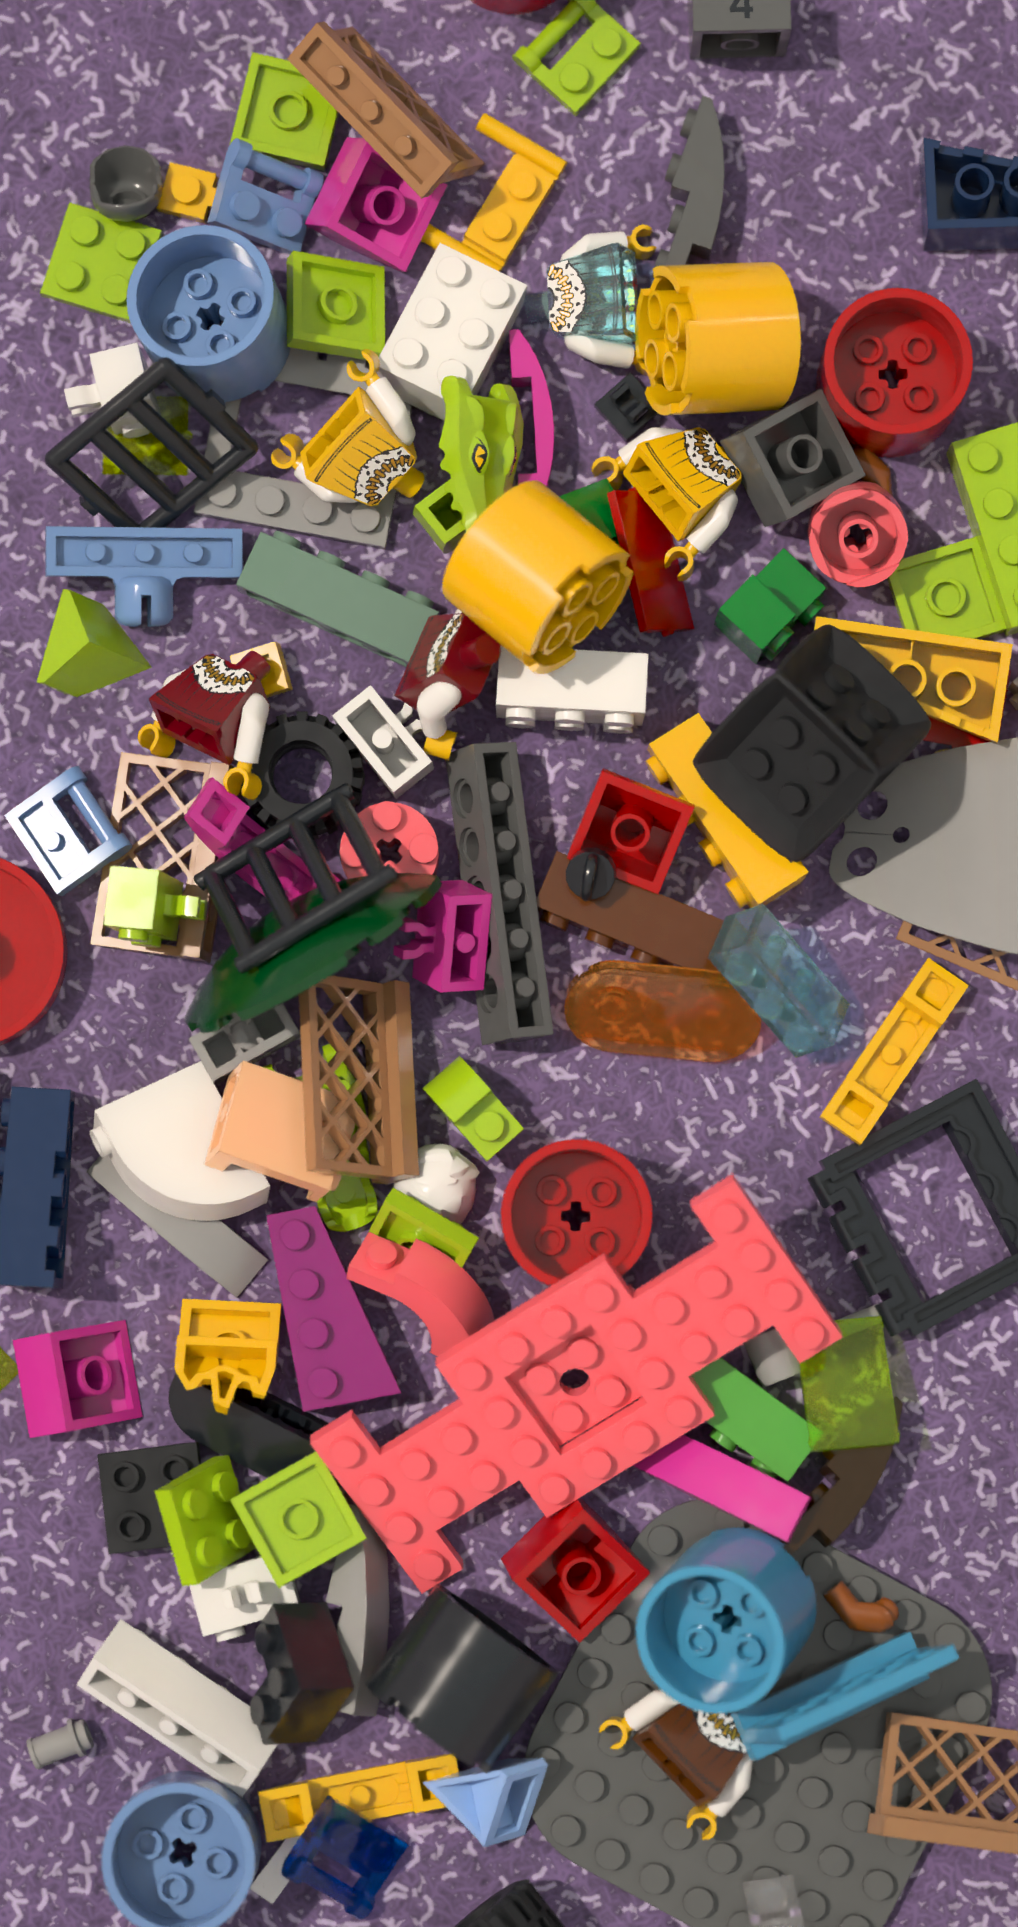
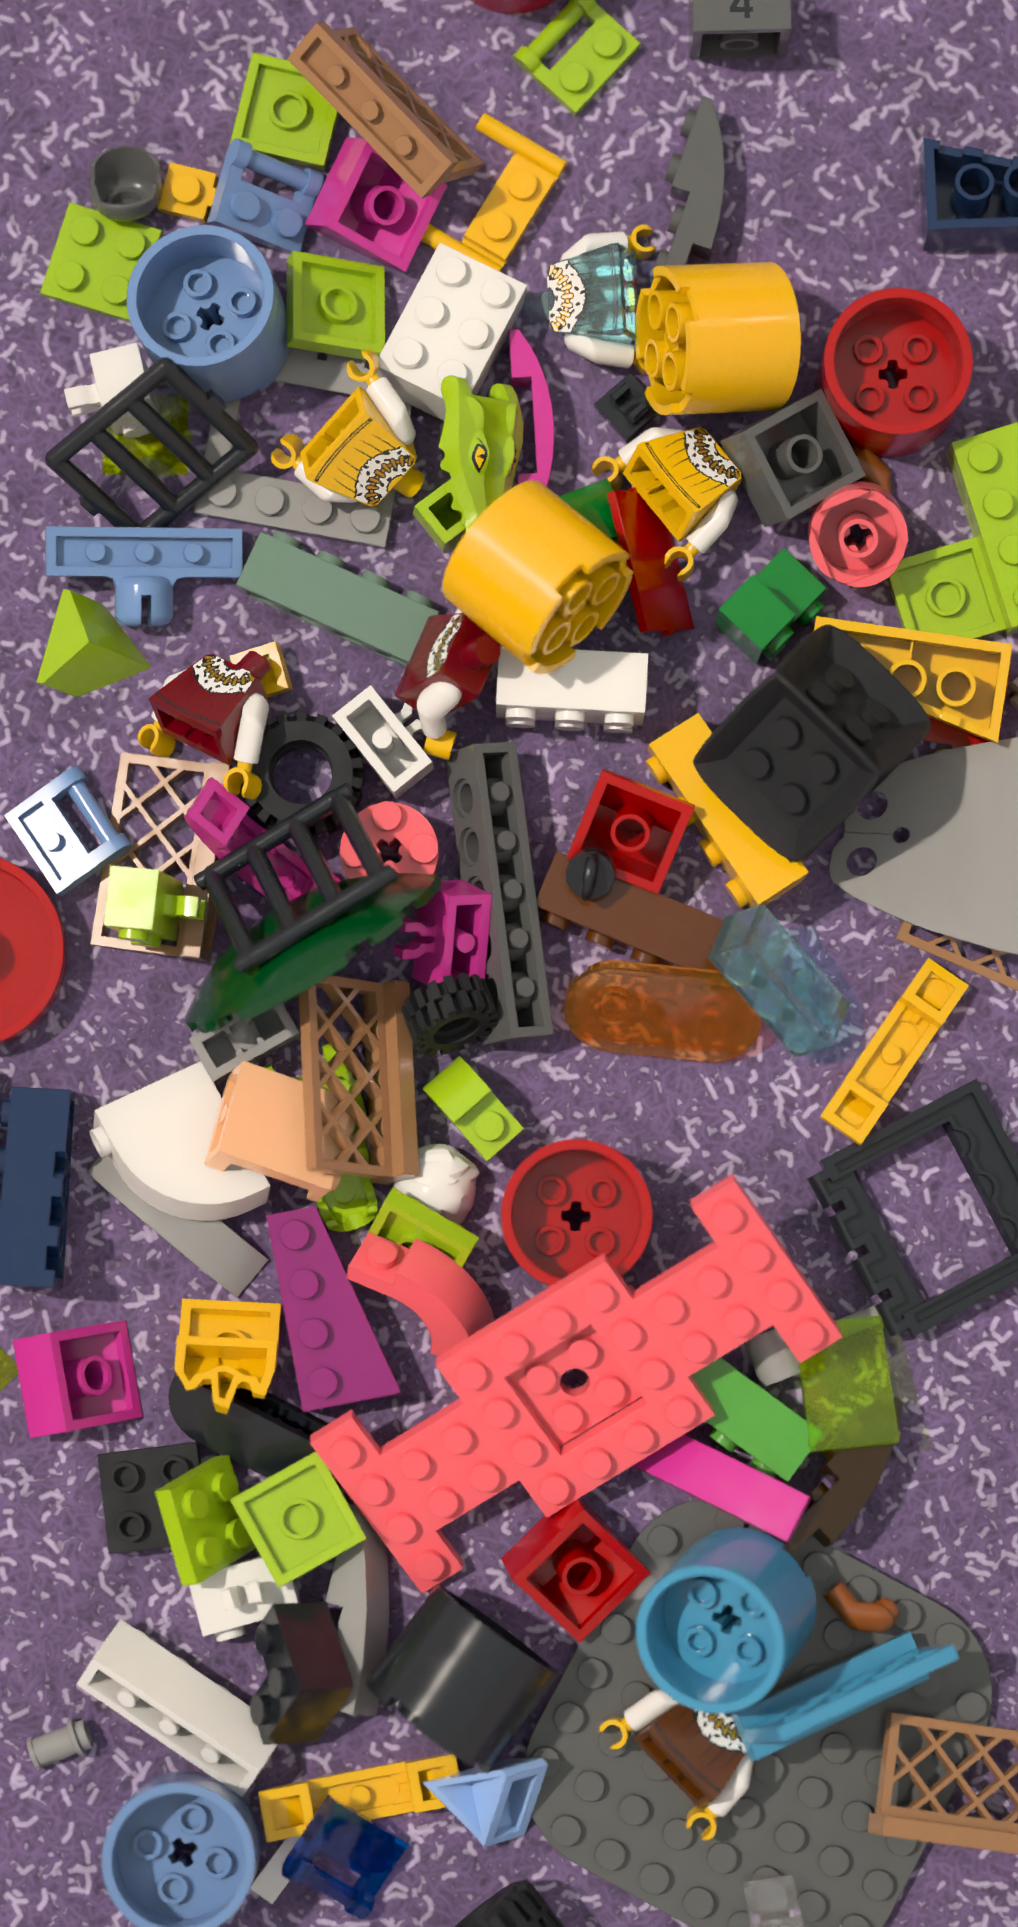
(450, 1014): none -> black tyre

